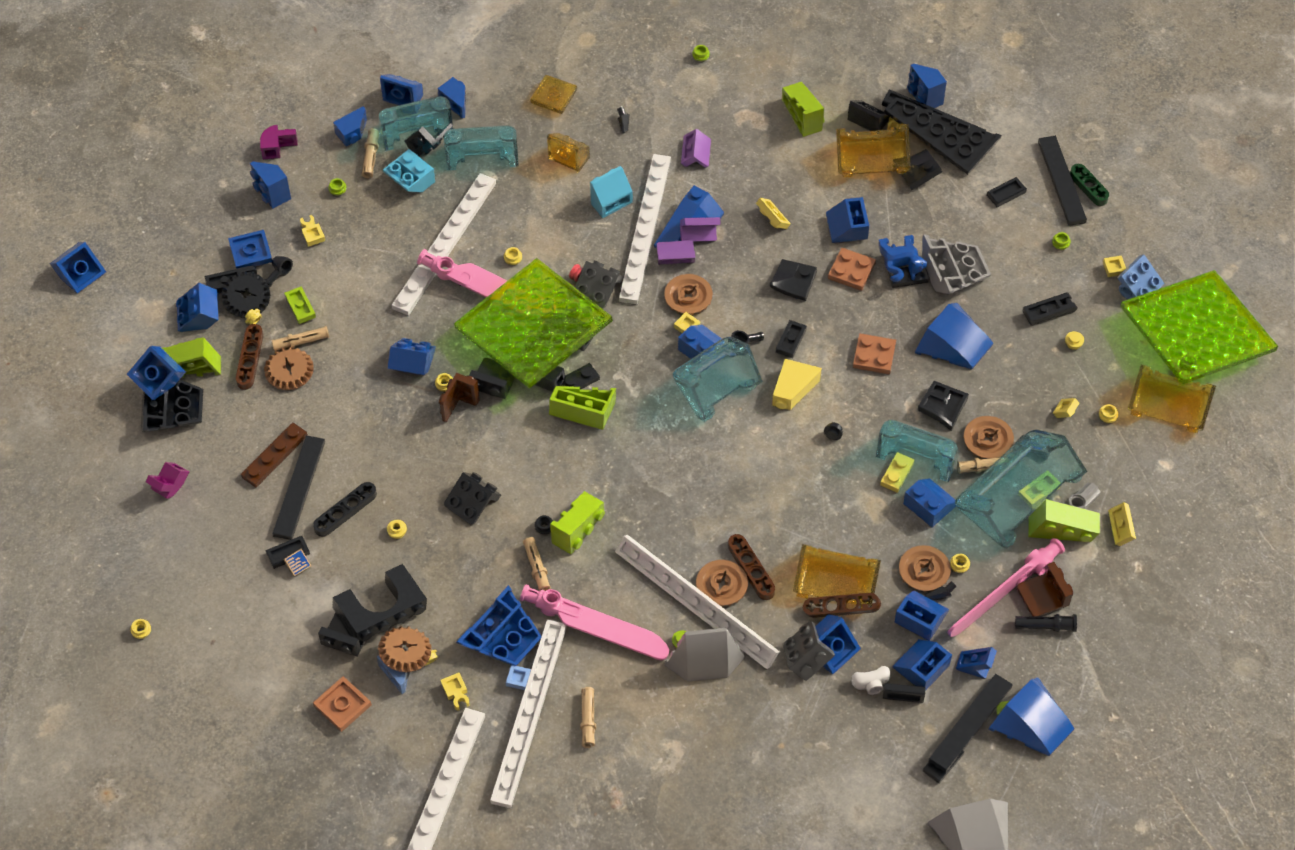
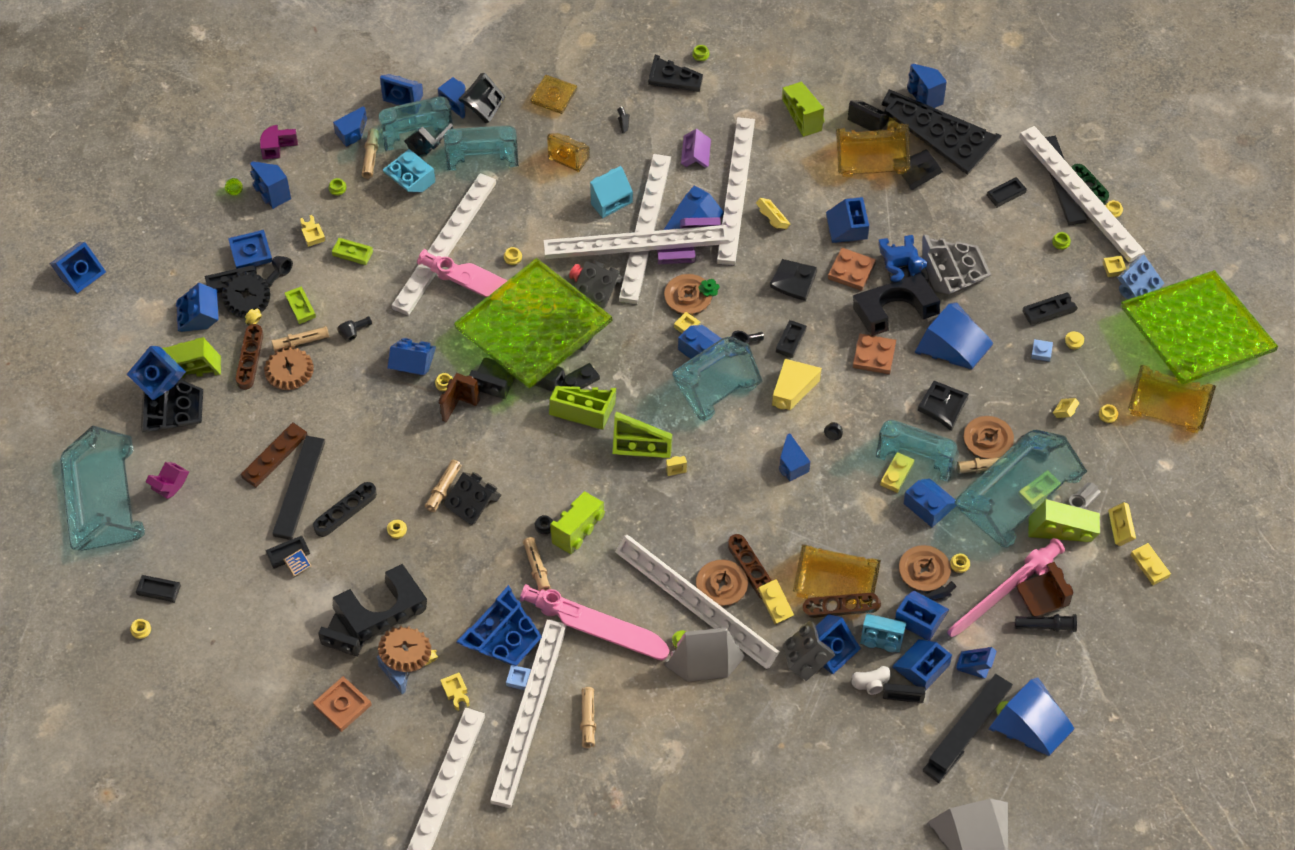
(98, 490): none -> clear light blue windscreen
(158, 588): none -> black tile
(233, 186): none -> clear neon green plate
(348, 328): none -> black bar
(352, 251): none -> lime plate
(445, 482): none -> tan pin
(483, 98): none -> black plate
(636, 242): none -> white plate
(639, 438): none -> lime wedge
(669, 75): none -> black wing
(676, 465): none -> light yellow plate
(709, 288): none -> green plant
(736, 189): none -> white plate
(775, 601): none -> light yellow plate
(793, 460): none -> blue slope
(882, 633): none -> medium azure slope
(911, 290): none -> black arch
(1042, 350): none -> light blue plate
(1081, 194): none -> white plate
(1115, 208): none -> light yellow plate
(1150, 564): none -> light yellow plate

